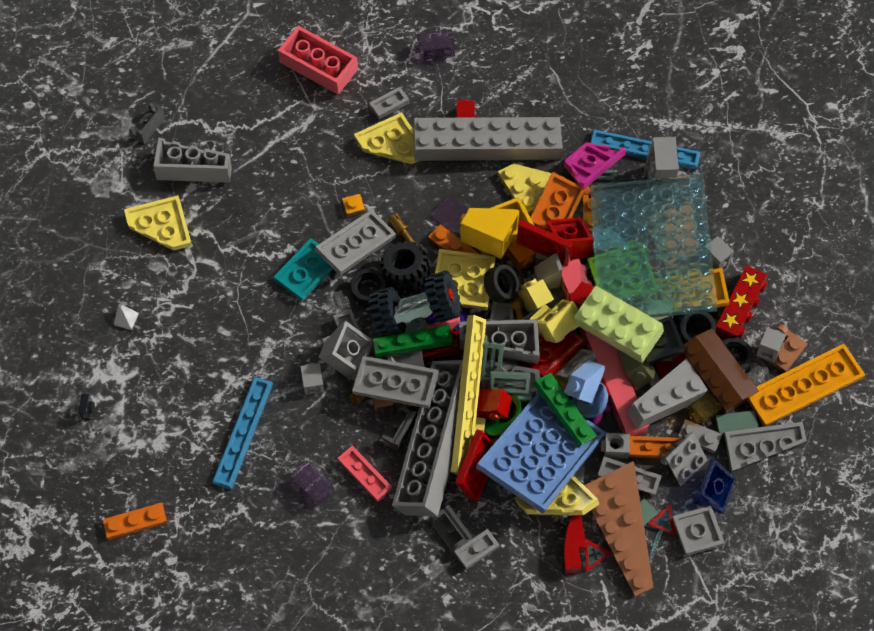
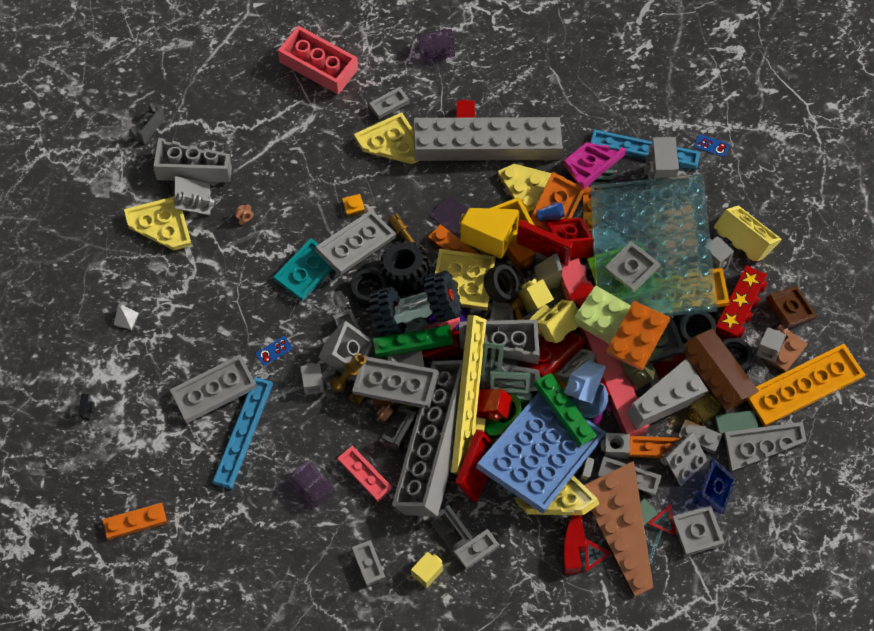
(192, 195): none -> light grey hinge
(213, 388): none -> light grey plate
(243, 214): none -> nougat plate
(274, 350): none -> blue sticker
(351, 368): none -> pearl gold pin
(368, 563): none -> light grey plate
(384, 412): none -> nougat plate
(427, 569): none -> light yellow brick
(551, 212): none -> blue cone
(586, 470): none -> light grey tile
(632, 266): none -> light grey plate
(638, 335): none -> orange plate
(711, 145): none -> blue sticker
(746, 233): none -> light yellow slope
(791, 307): none -> reddish brown plate

